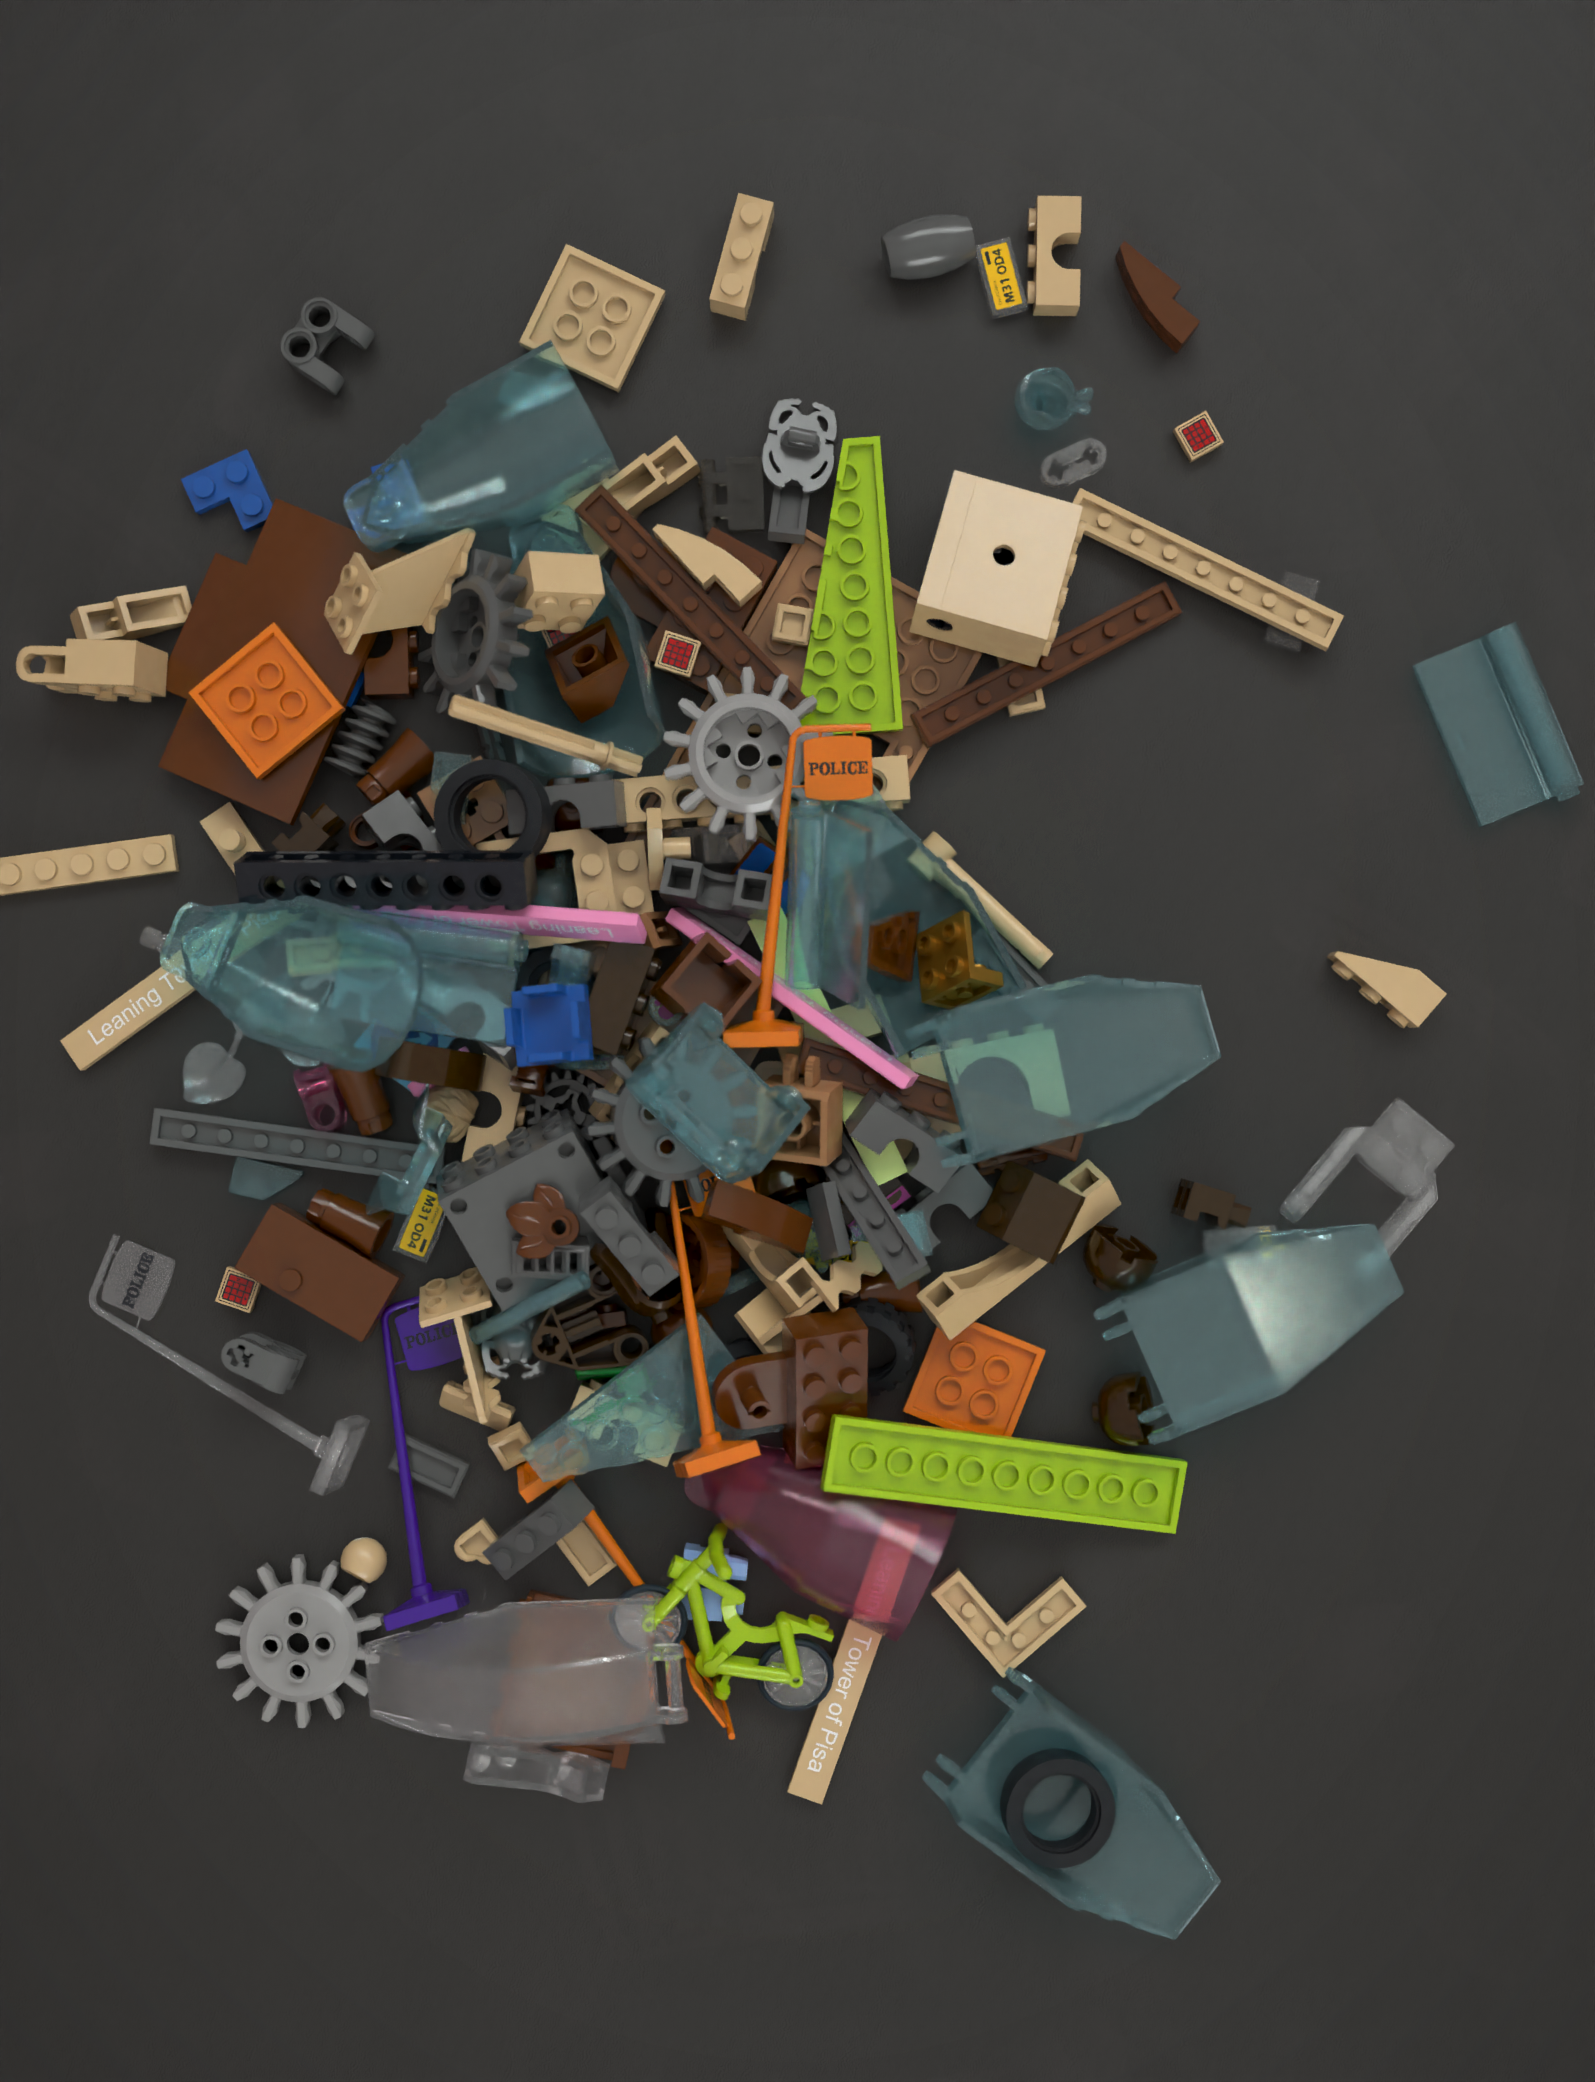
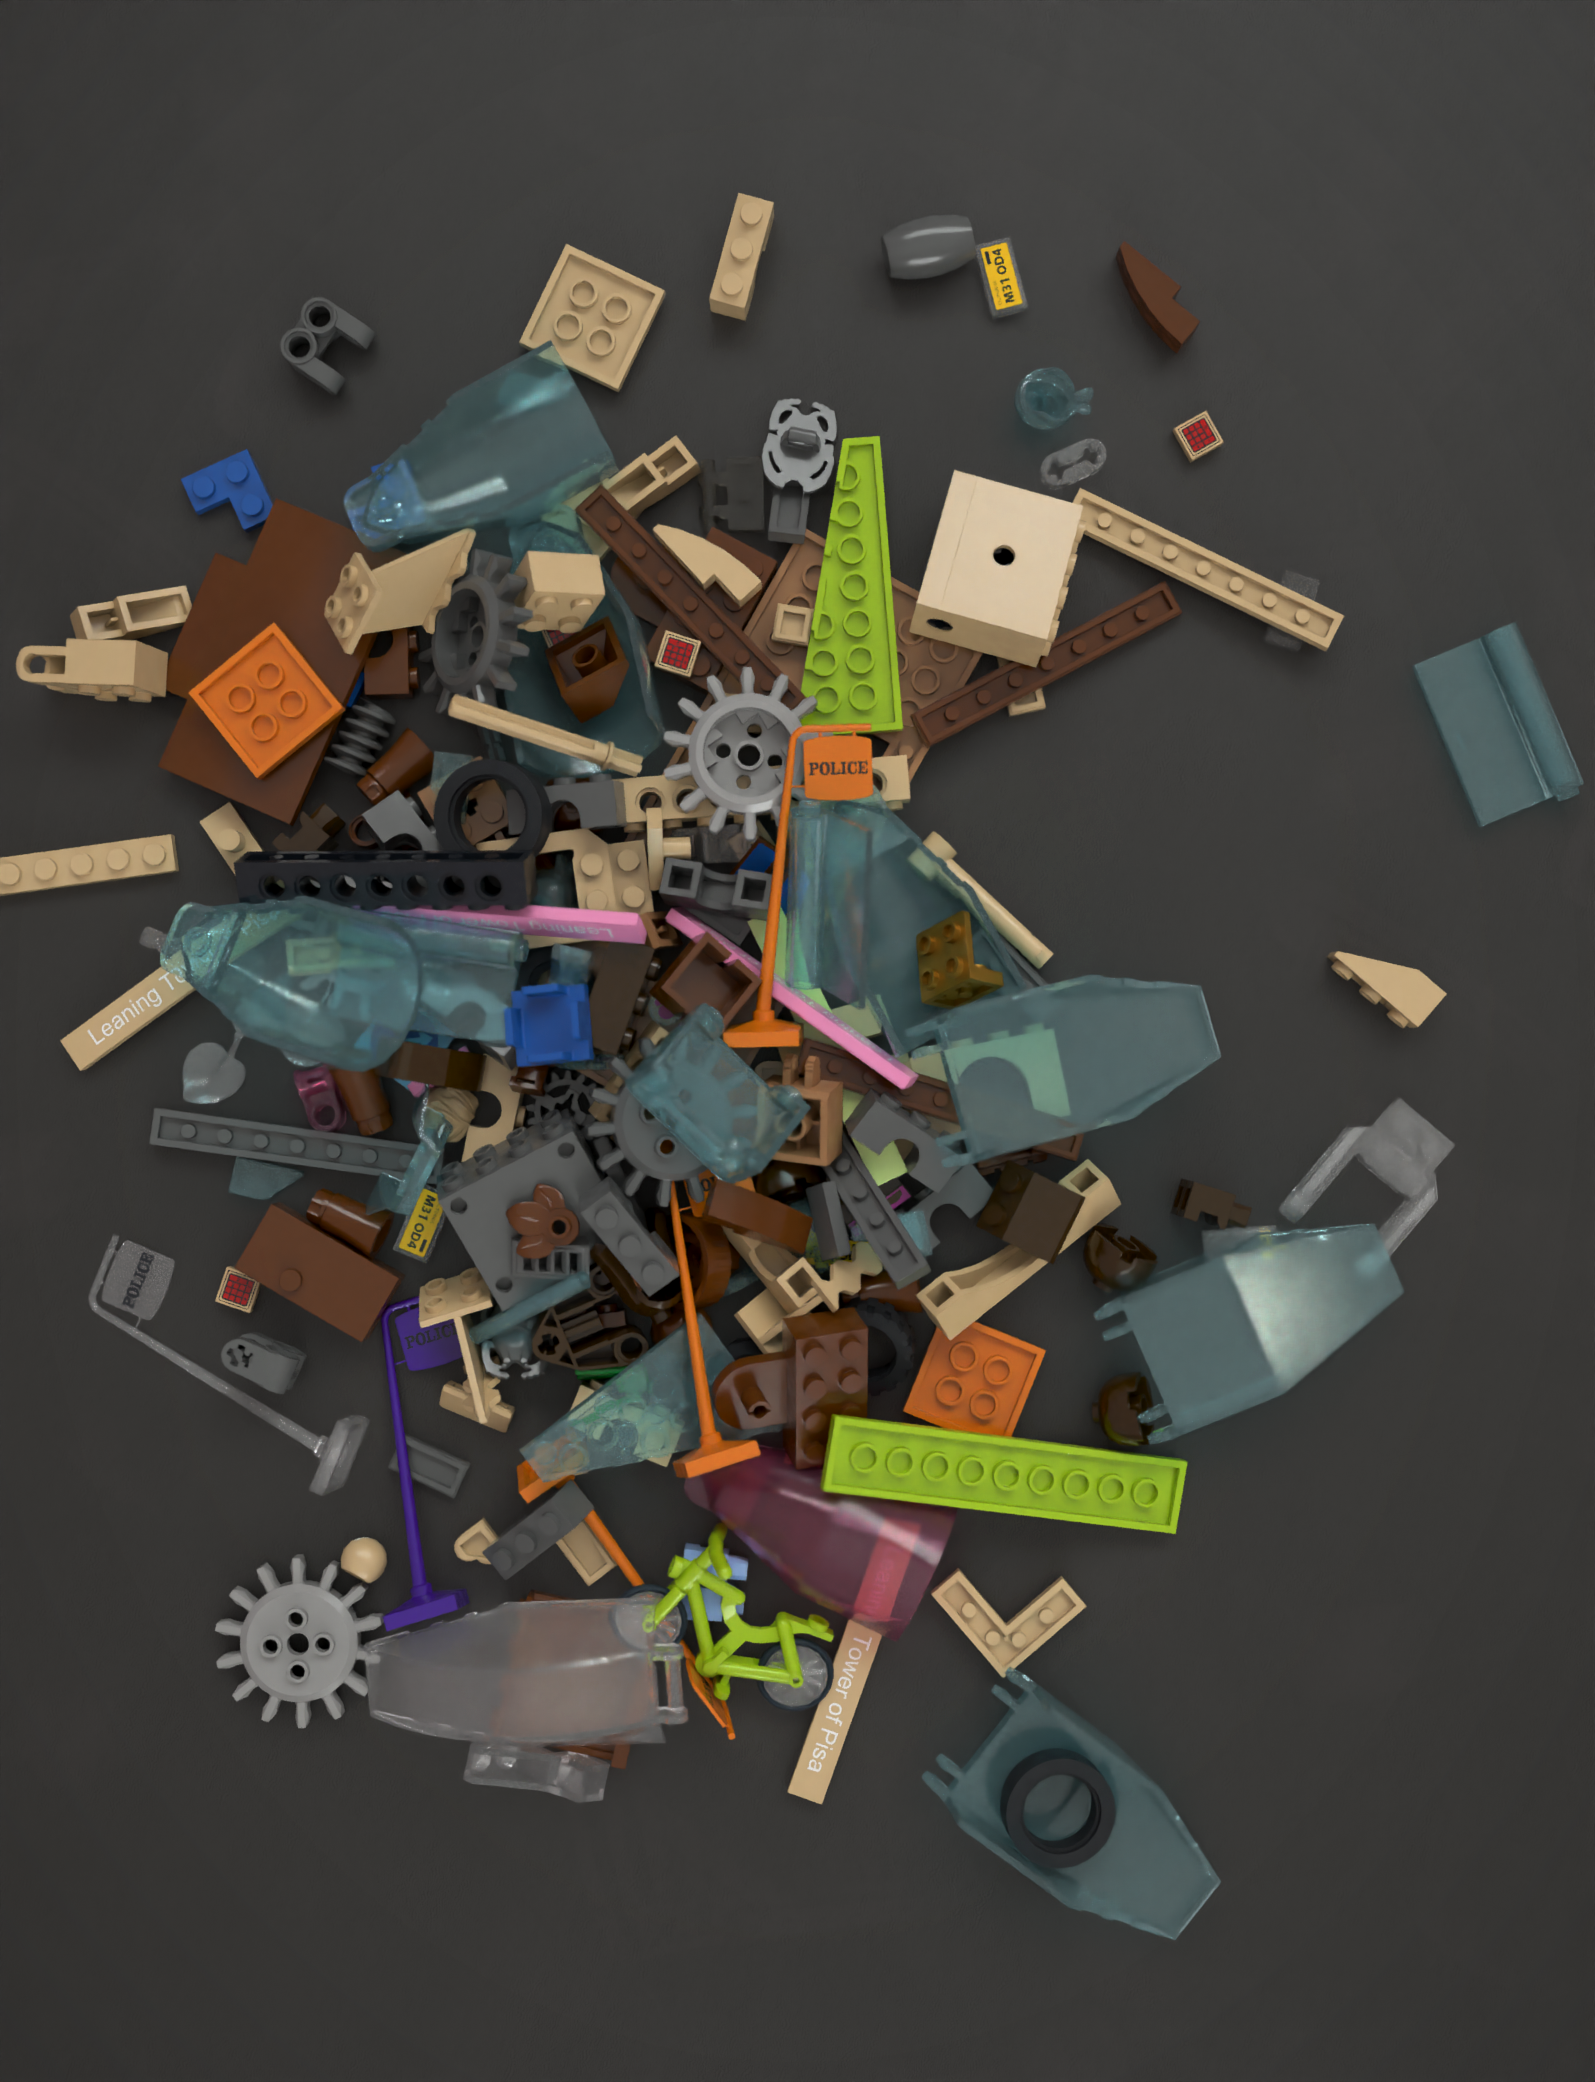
(507, 1445): tan tile -> none
(894, 945): reddish brown wing -> none
(1053, 288): tan arch -> none

